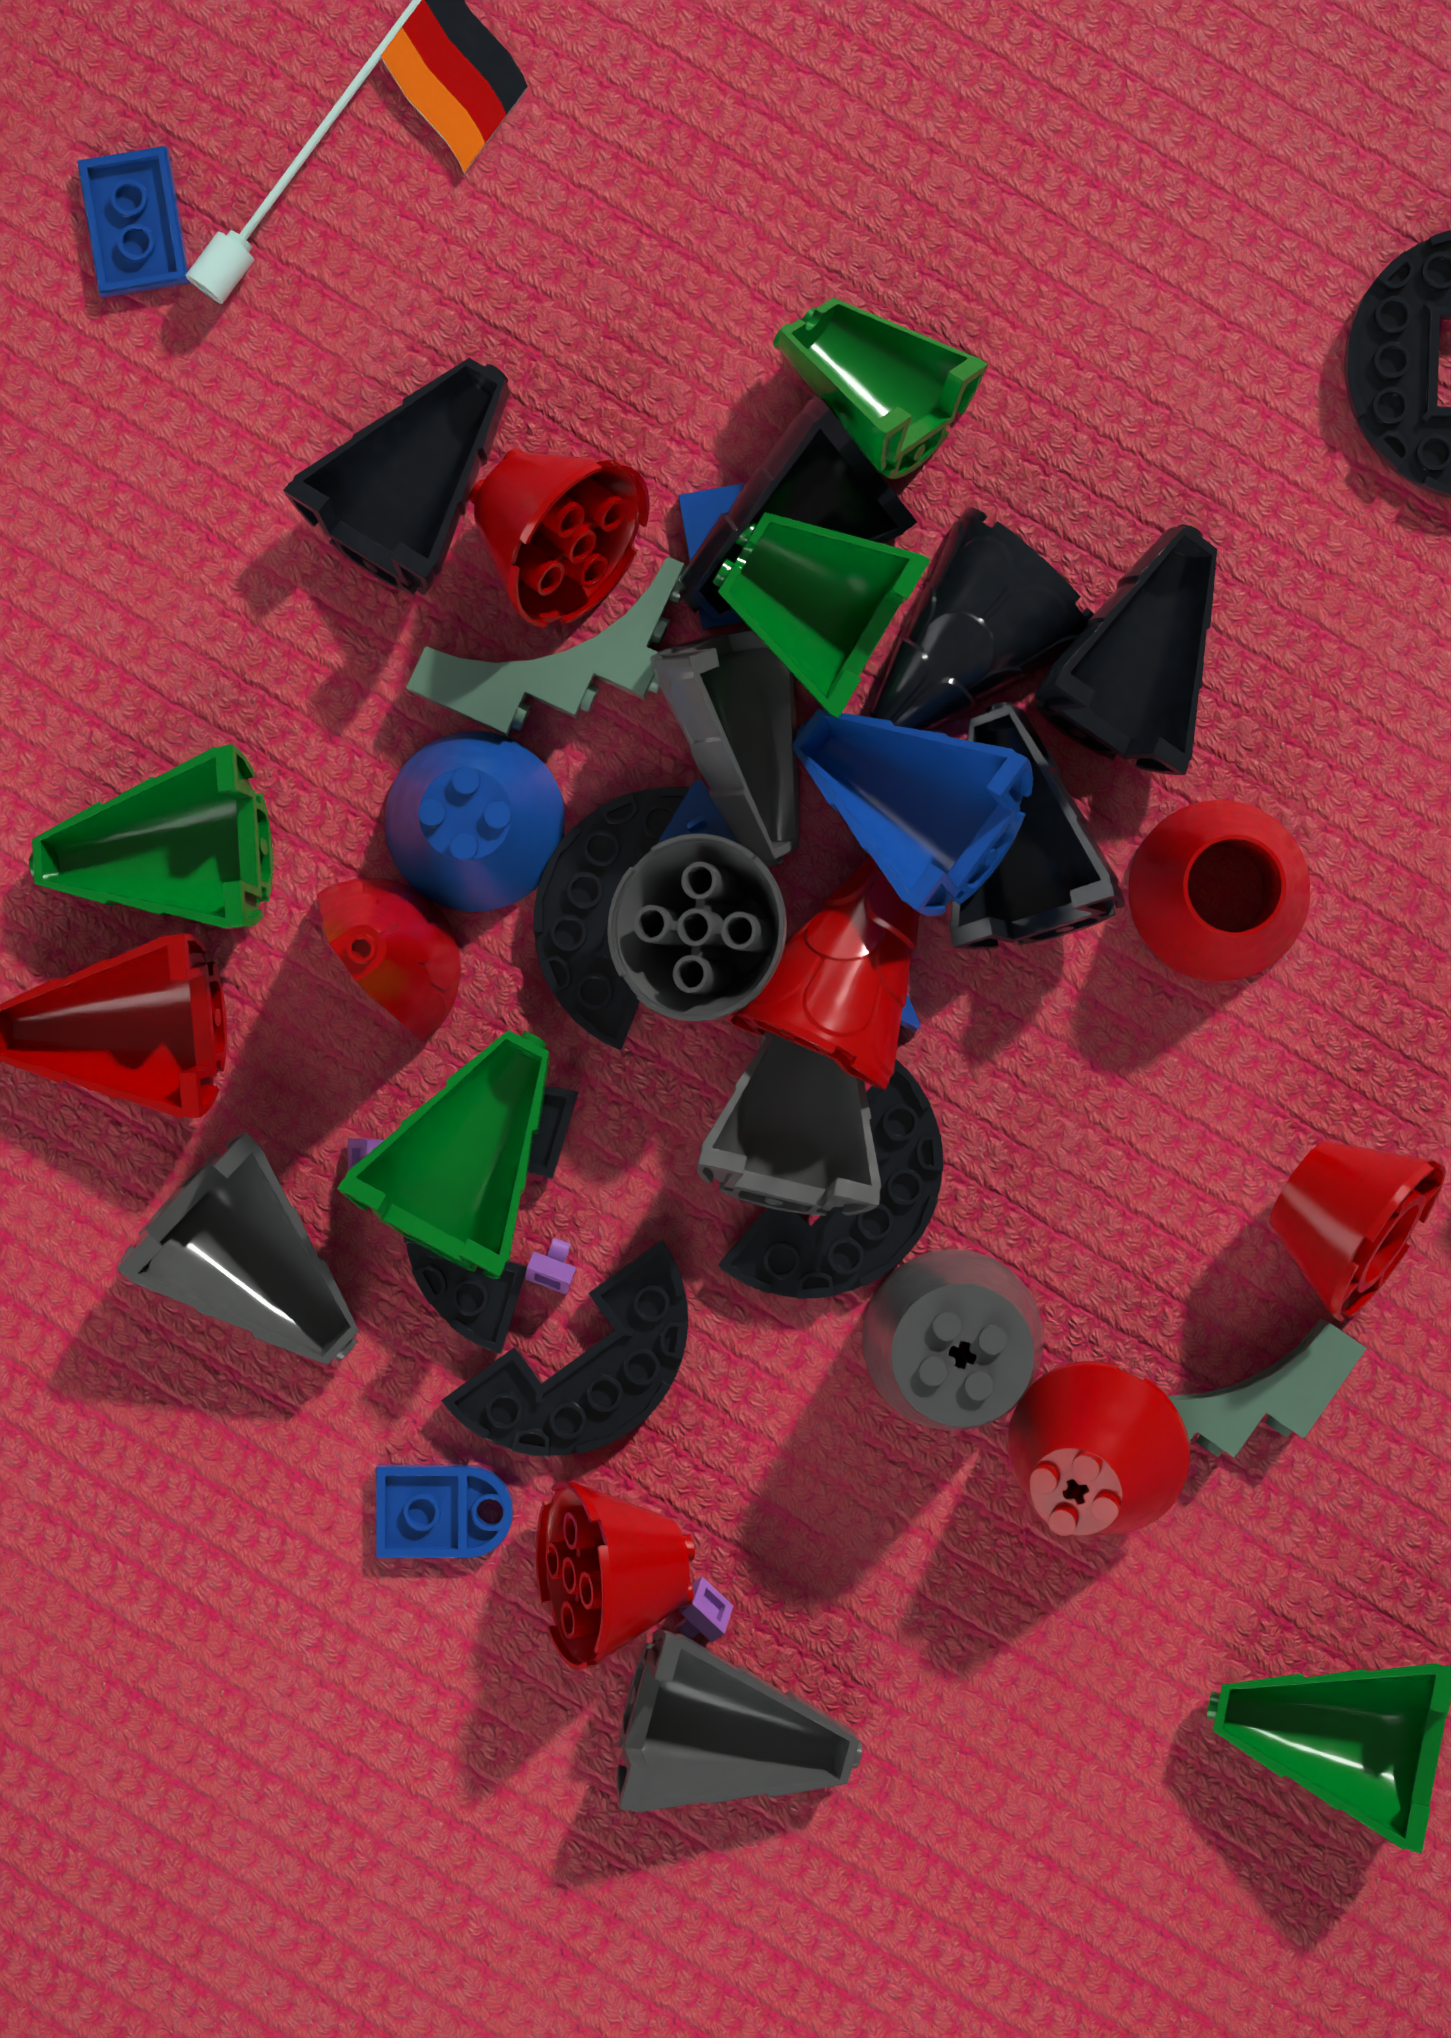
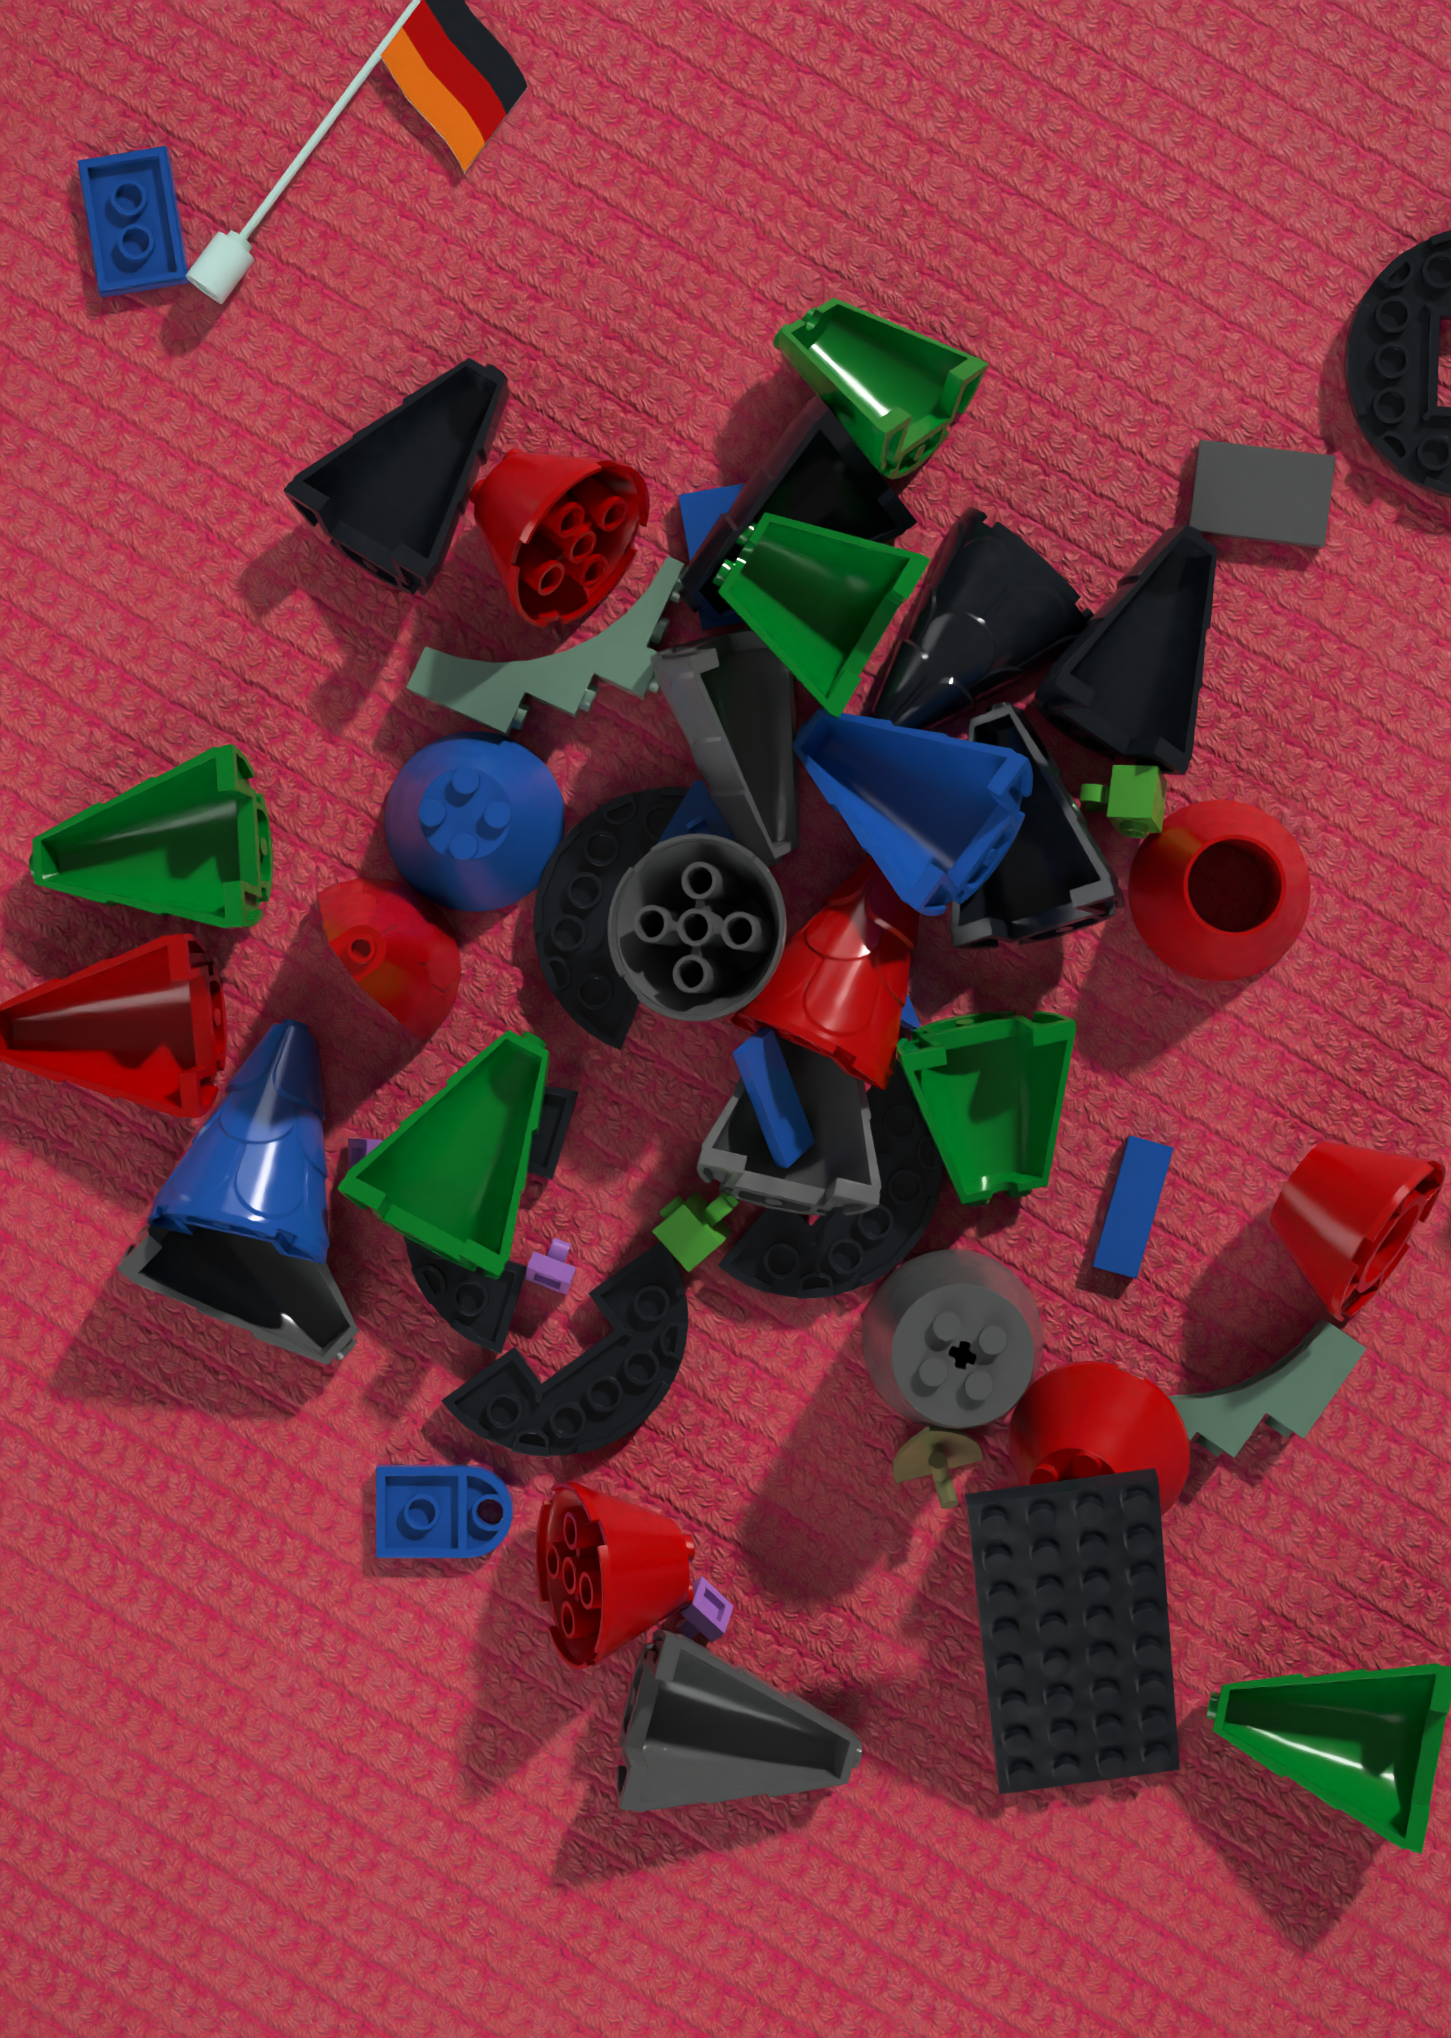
(260, 1154): none -> blue cone
(694, 1227): none -> bright green brick
(774, 1097): none -> blue tile
(934, 1453): none -> olive shield
(991, 1096): none -> green cone
(1074, 1630): none -> black plate
(1132, 801): none -> bright green brick
(1132, 1206): none -> blue tile
(1261, 493): none -> dark grey tile

